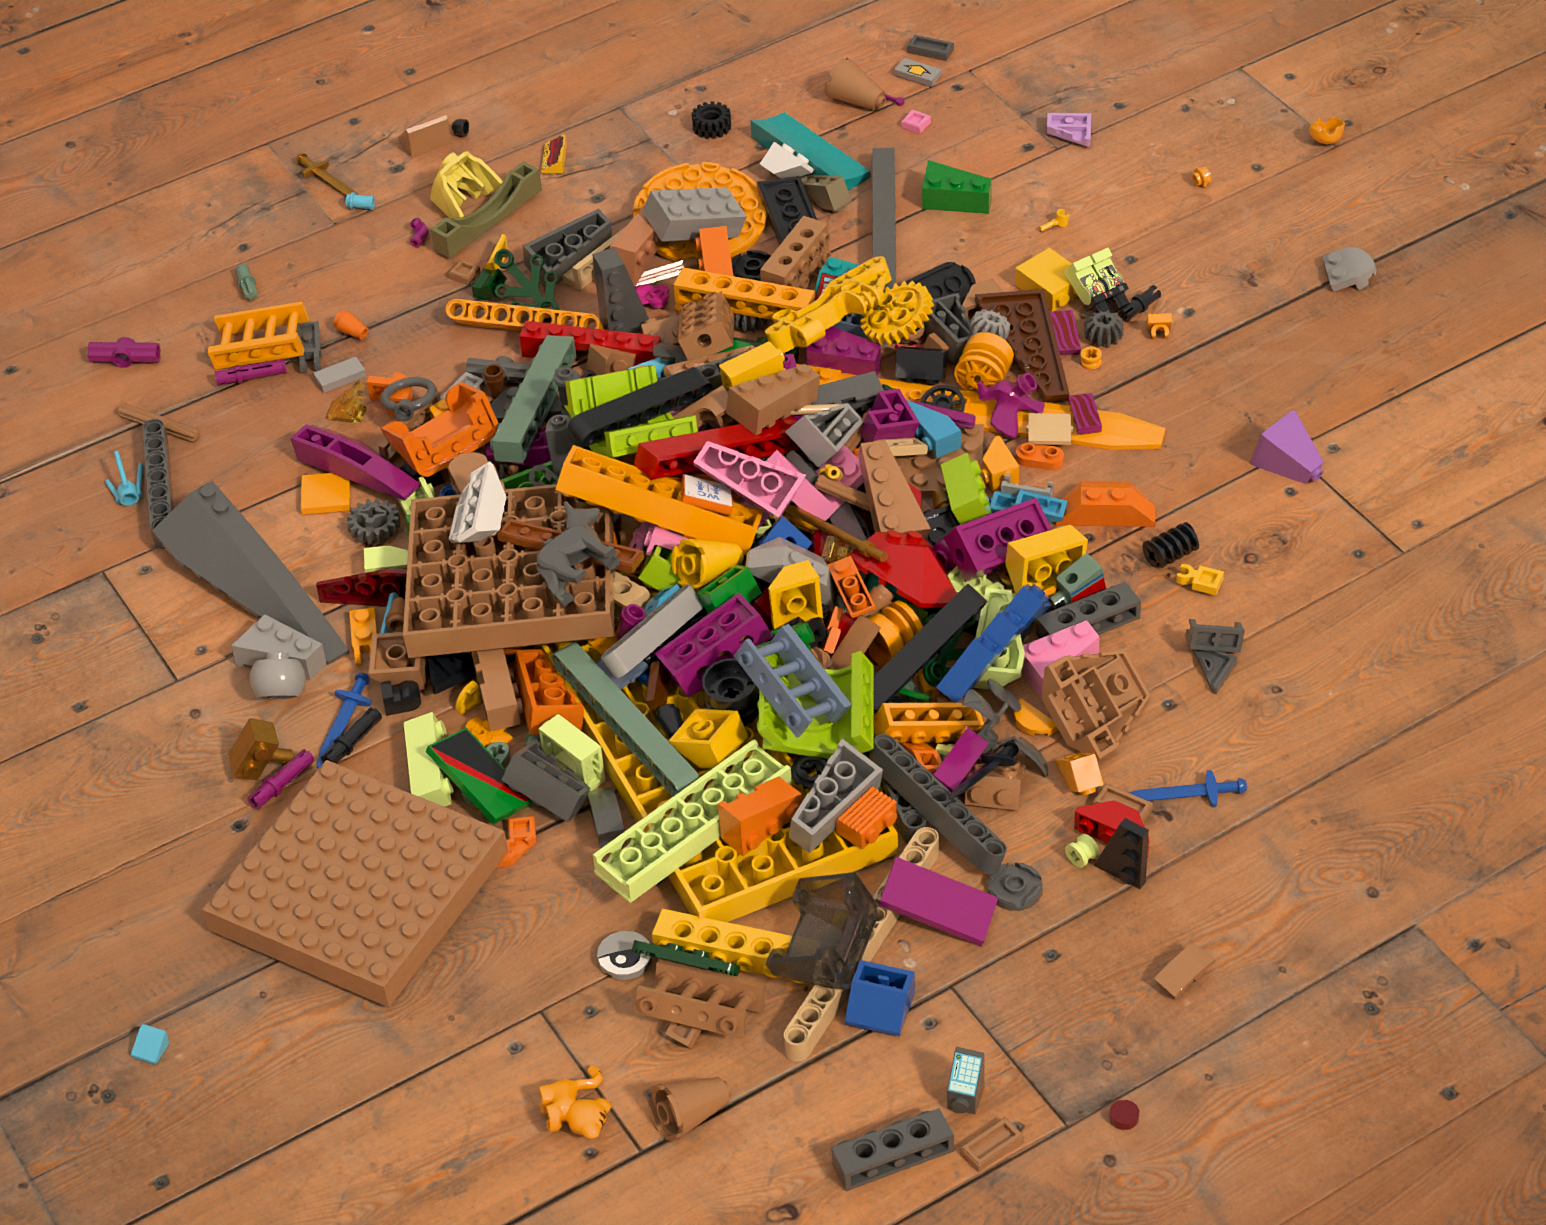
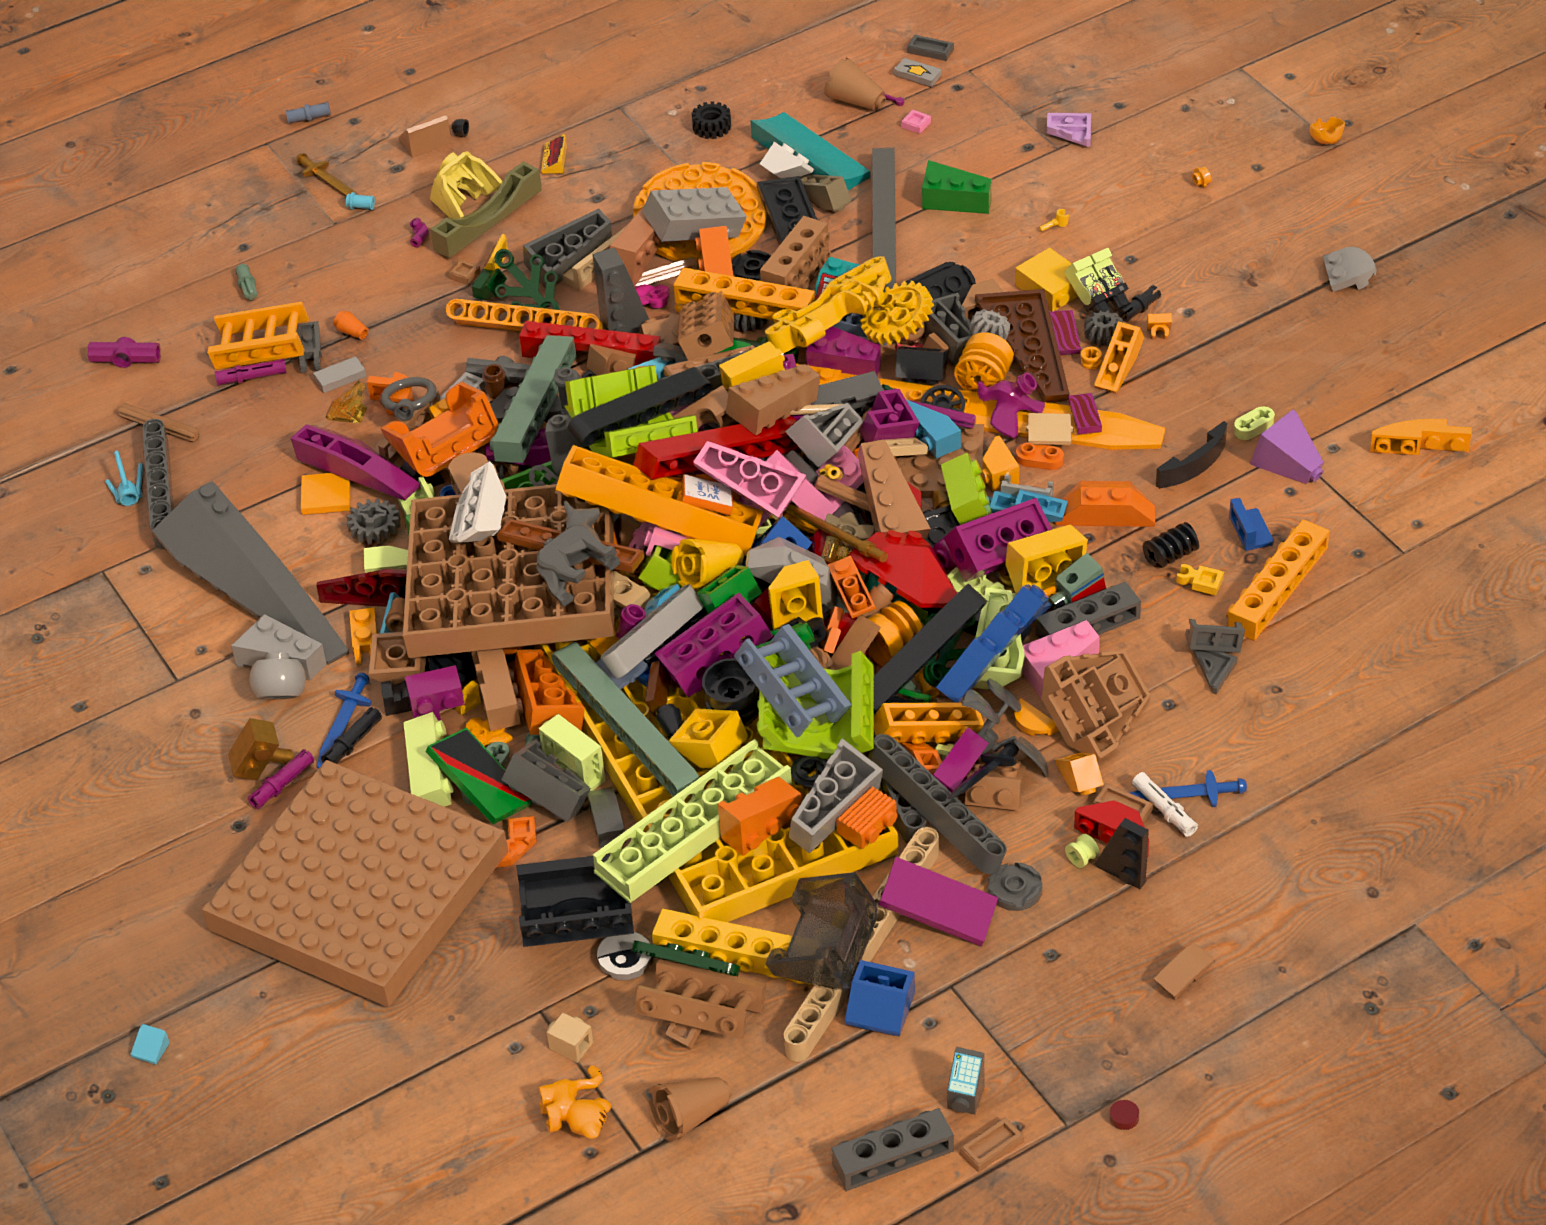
(308, 112): none -> sand blue pin
(434, 691): none -> magenta brick
(569, 903): none -> black panel
(569, 1037): none -> tan brick
(850, 525): none -> dark tan plate
(1119, 357): none -> light orange slope
(1172, 811): none -> white pin
(1177, 472): none -> black slope
(1249, 526): none -> blue panel
(1253, 423): none -> yellowish green beam
(1278, 578): none -> light orange brick
(1413, 435): none -> light orange slope

